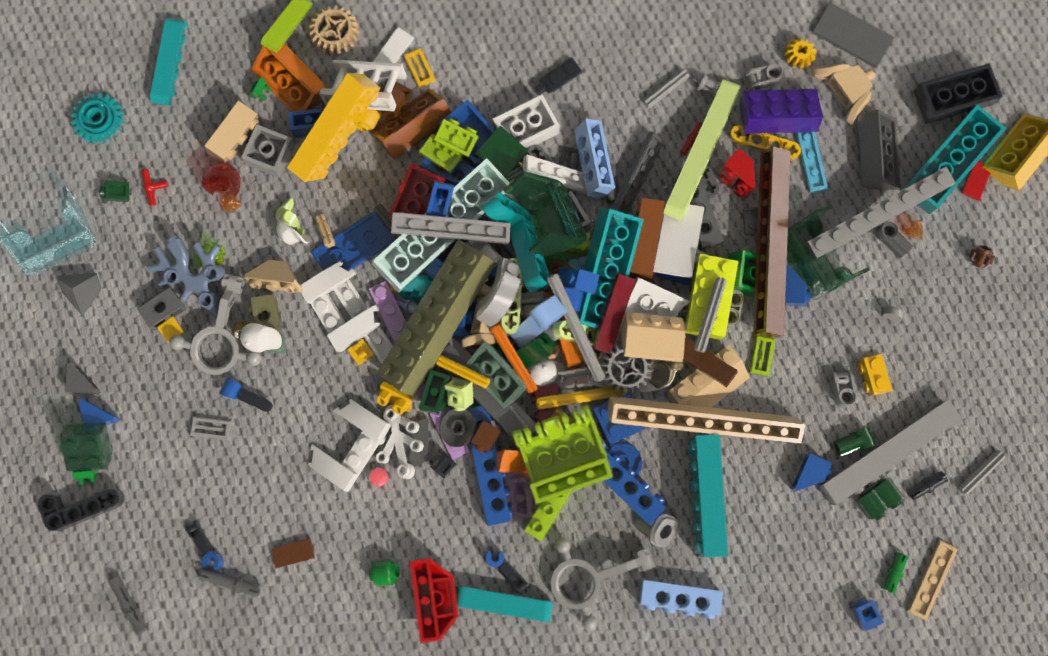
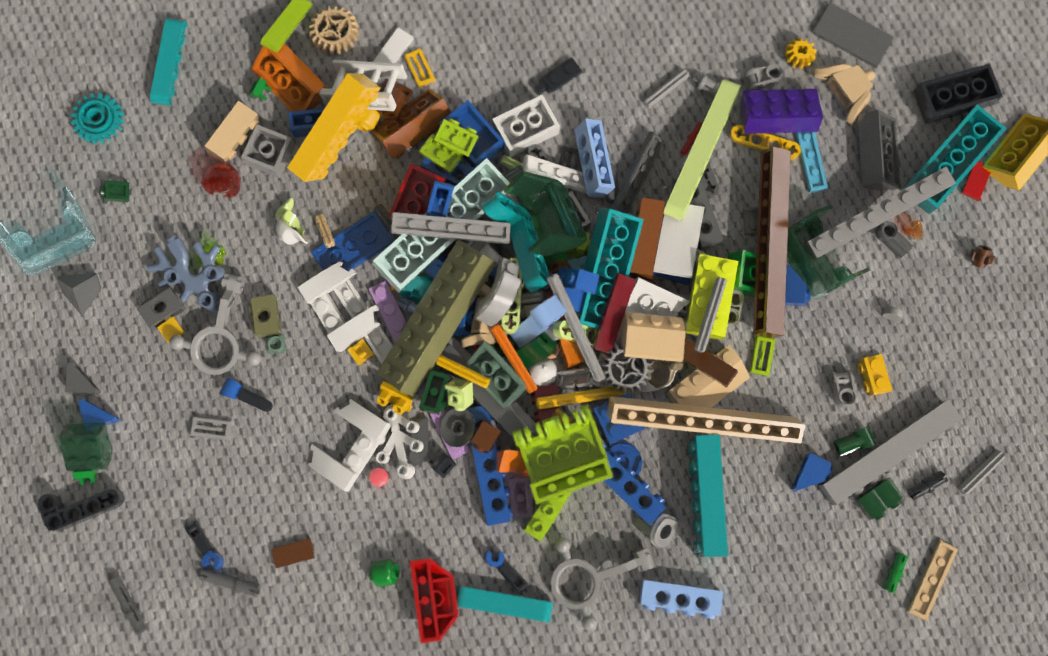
(149, 186): red piece -> none
(230, 203): clear orange tile -> none
(257, 336): white hair -> none
(273, 276): tan slope -> none
(502, 151): dark green tile -> none
(739, 167): red slope -> none
(873, 617): blue brick -> none

